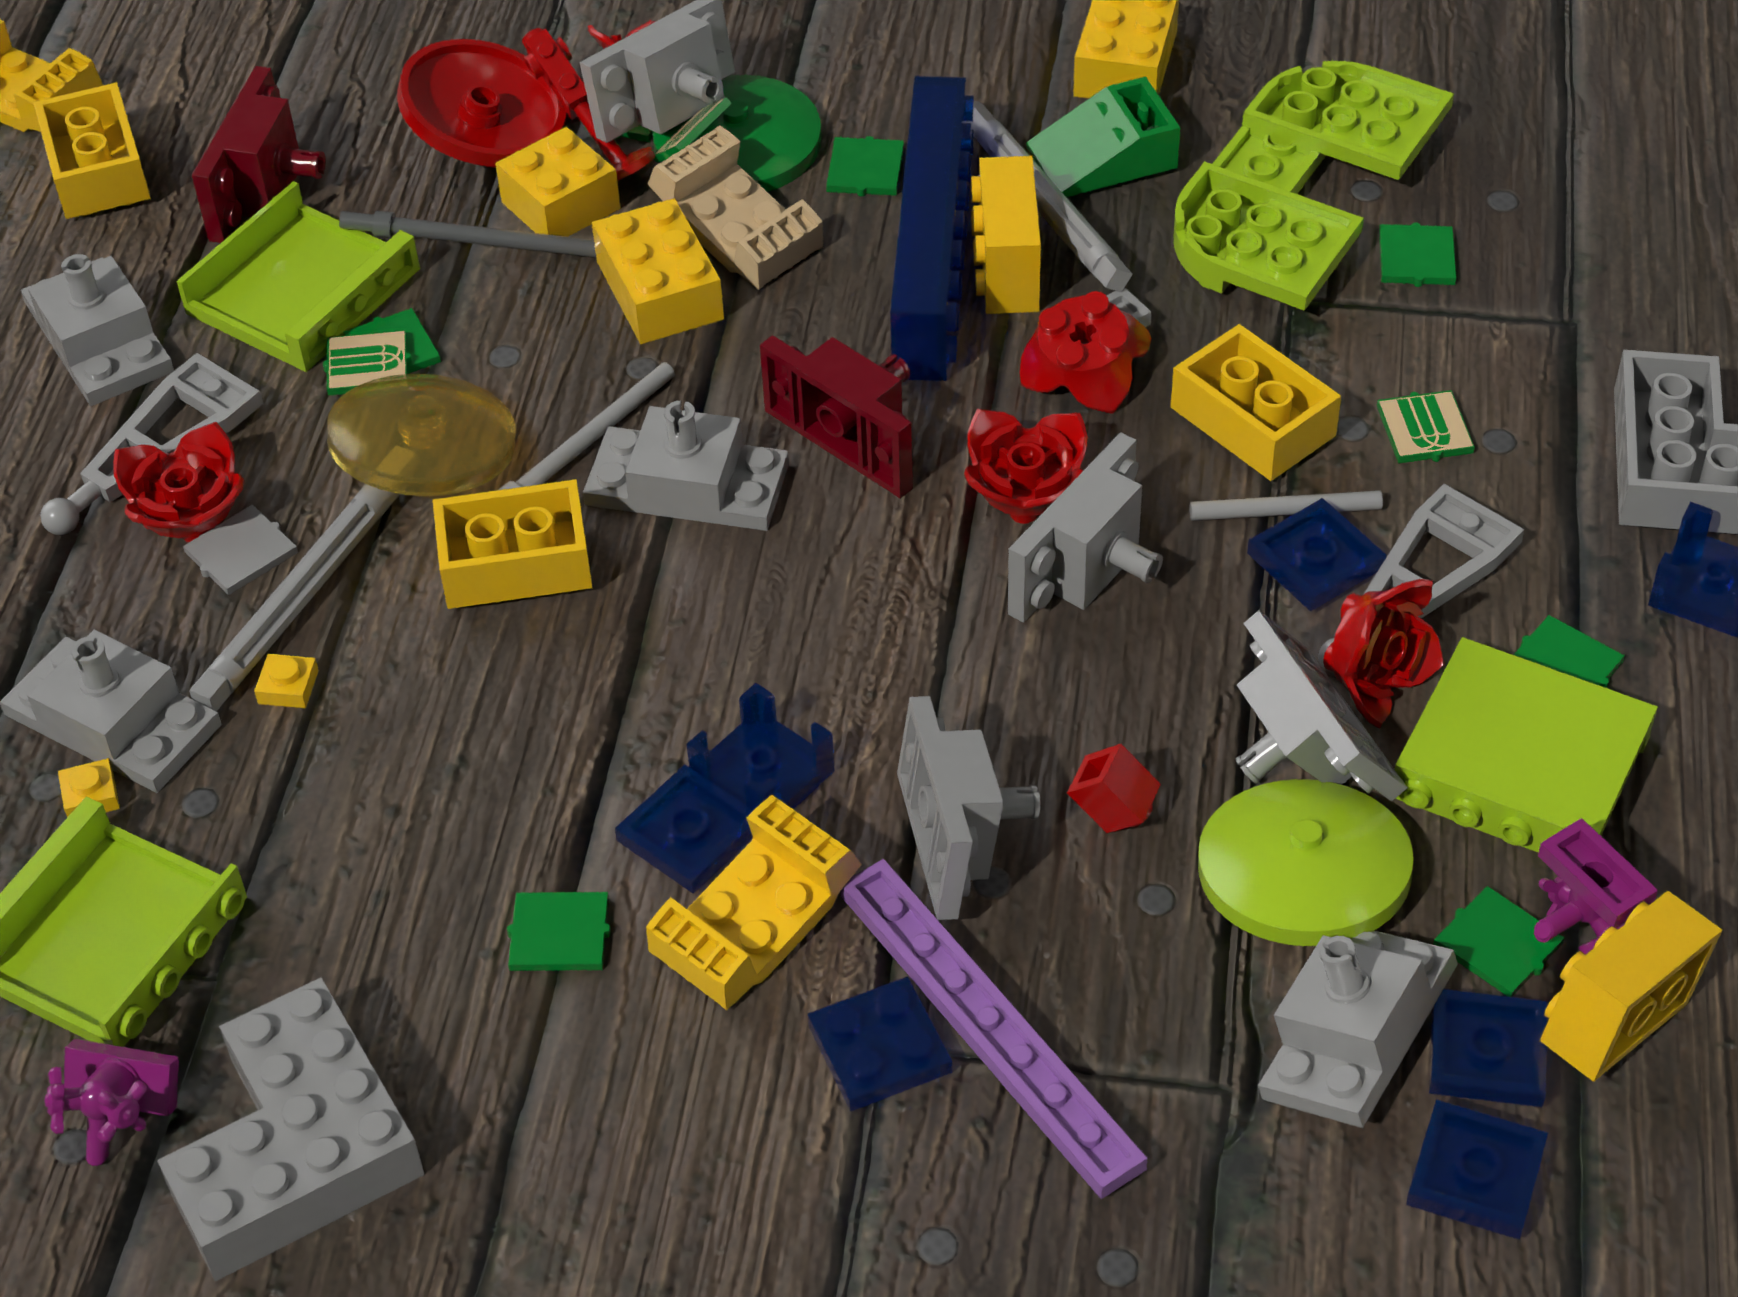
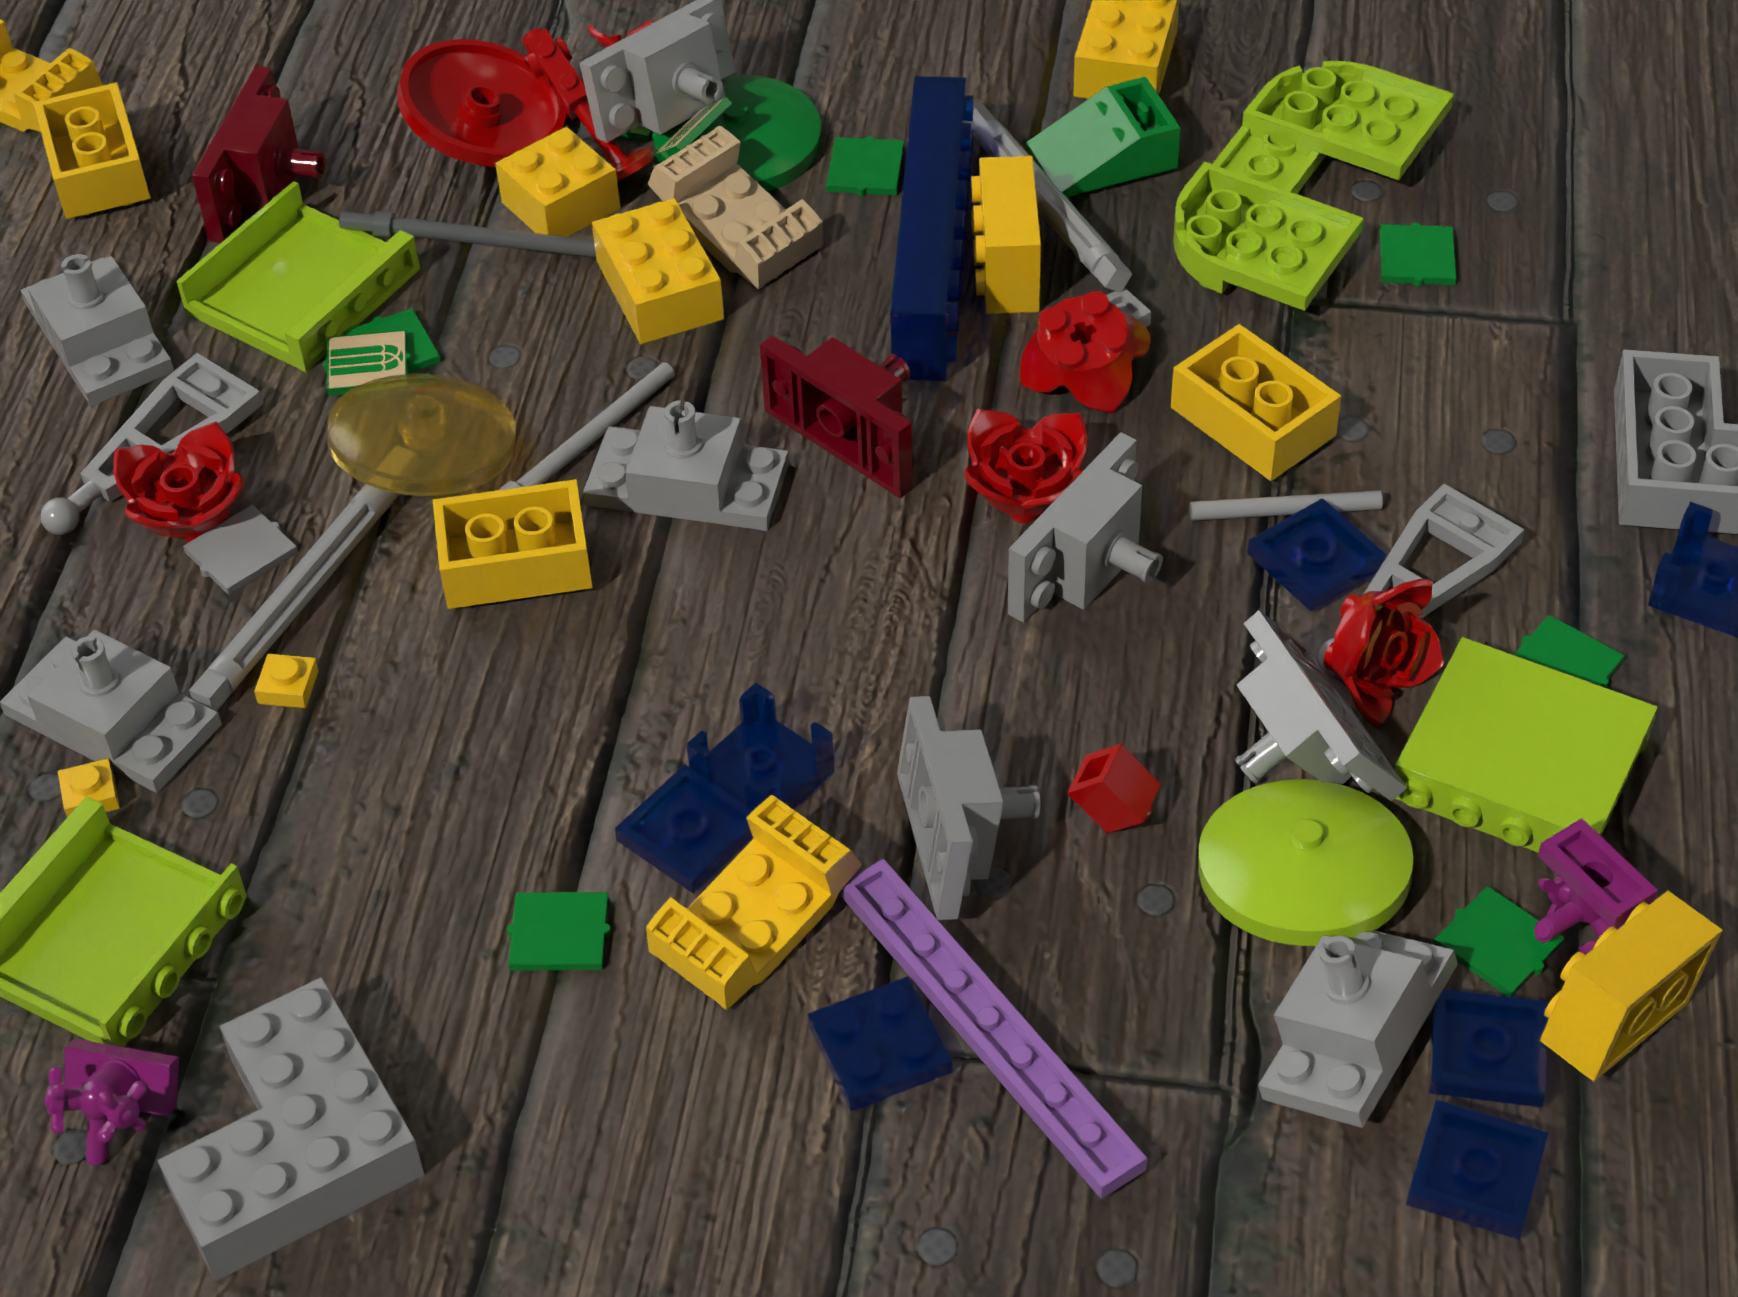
(1425, 426): piece -> none

